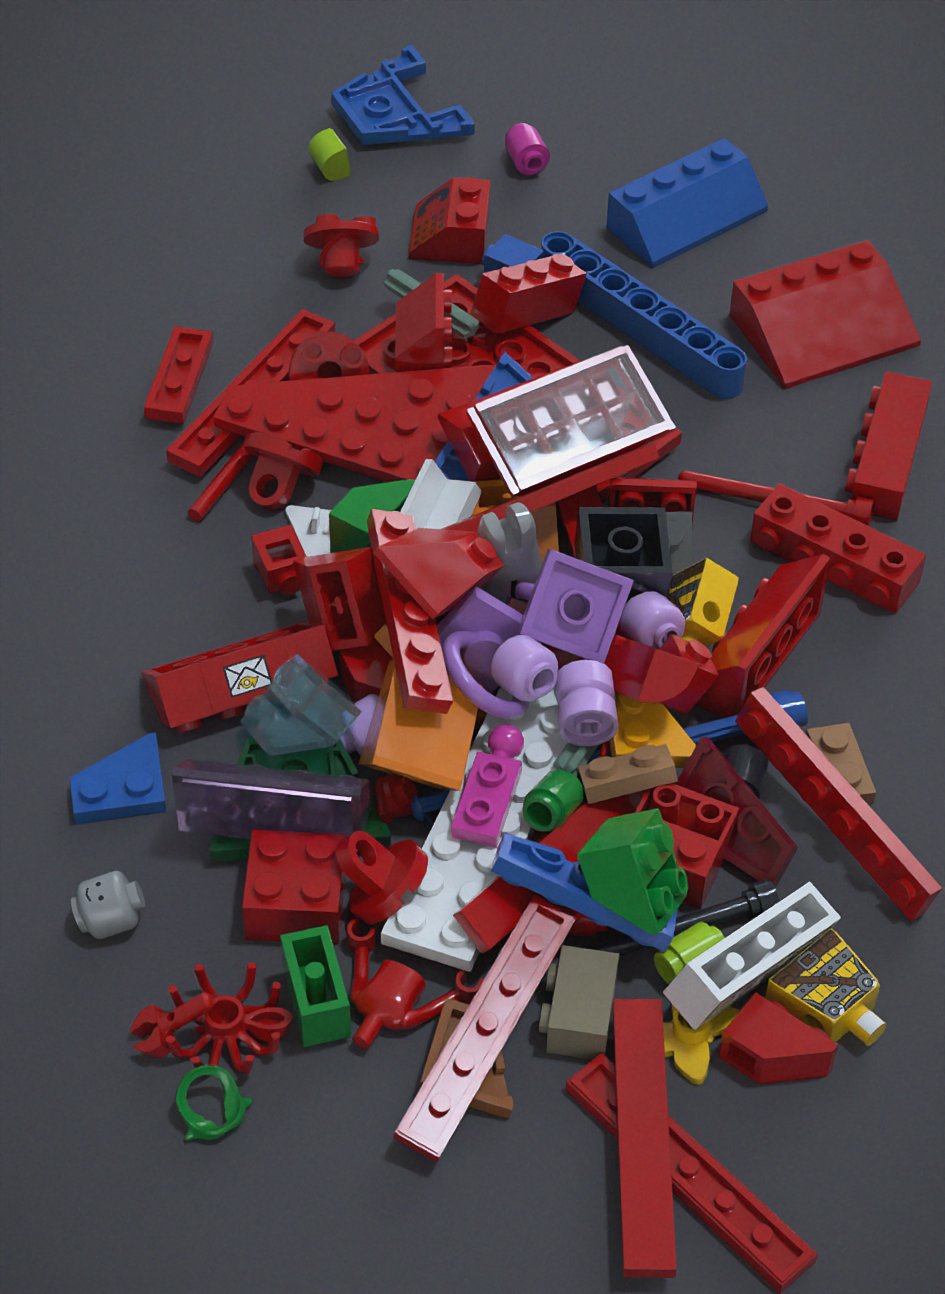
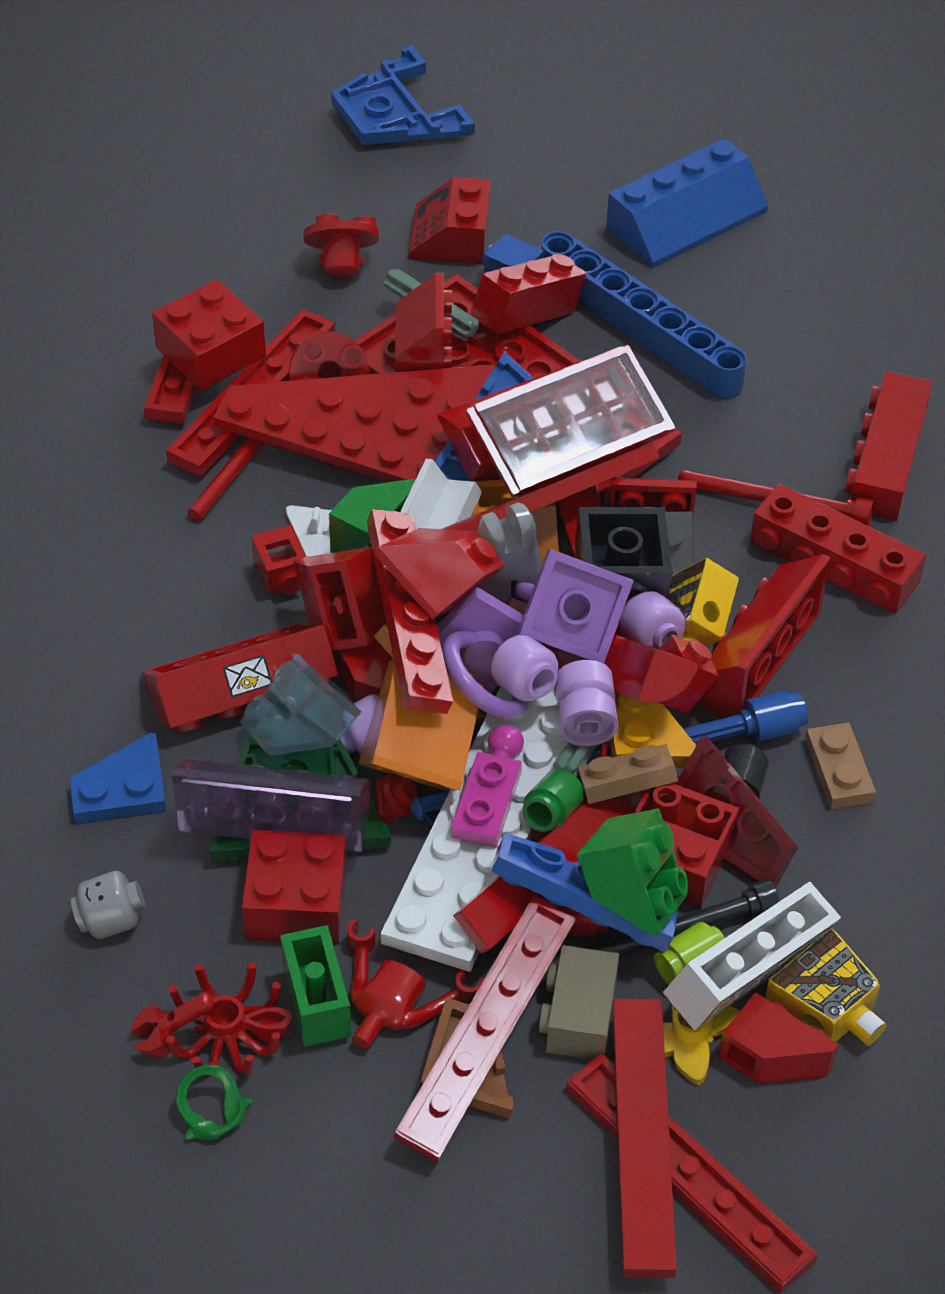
(209, 334): none -> red brick
(278, 462): red tile -> none
(330, 155): lime brick -> none
(382, 876): red tile -> none
(526, 149): dark pink brick -> none
(823, 314): red slope -> none
(838, 804): red plate -> none

